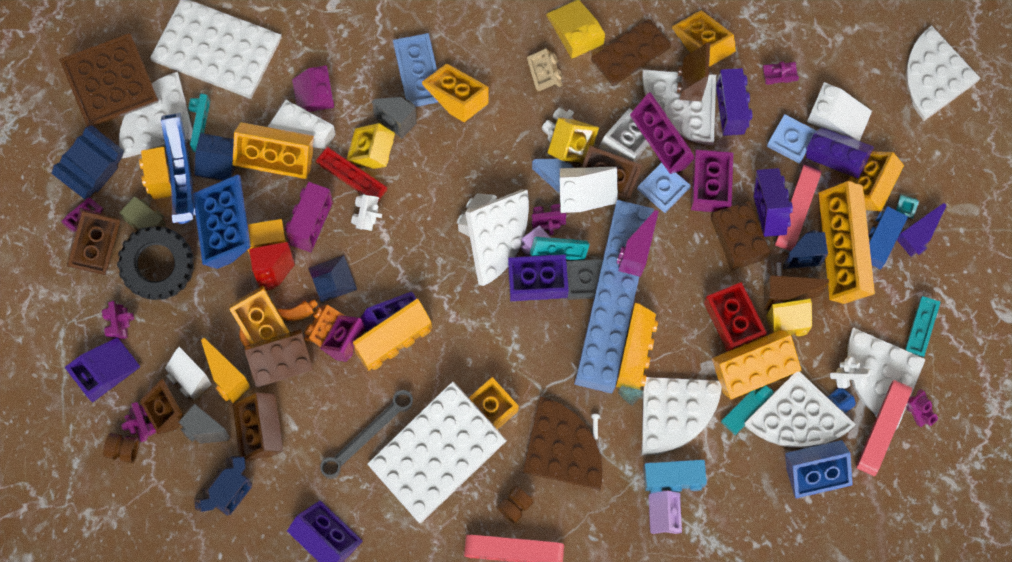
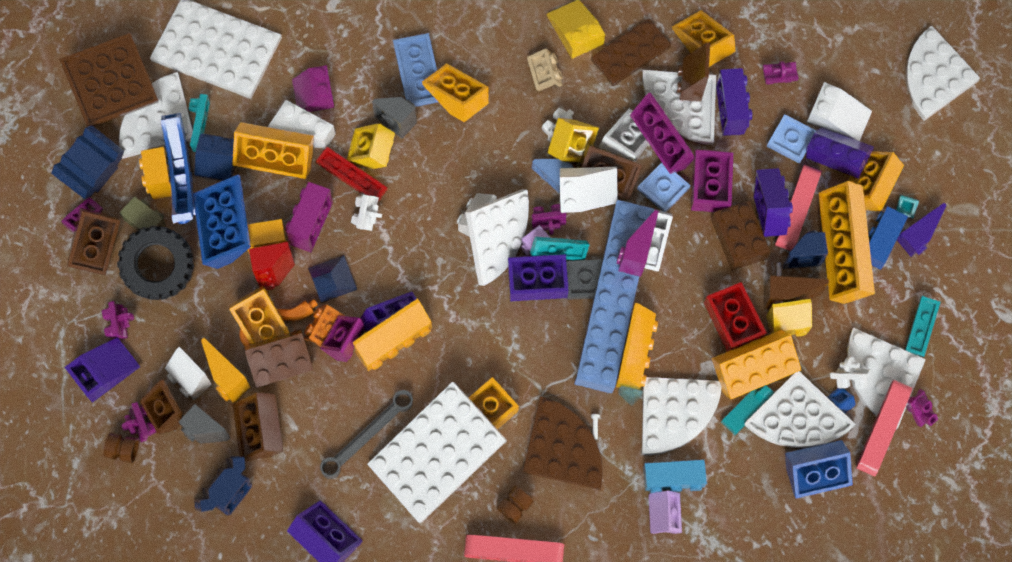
(659, 240): none -> white slope

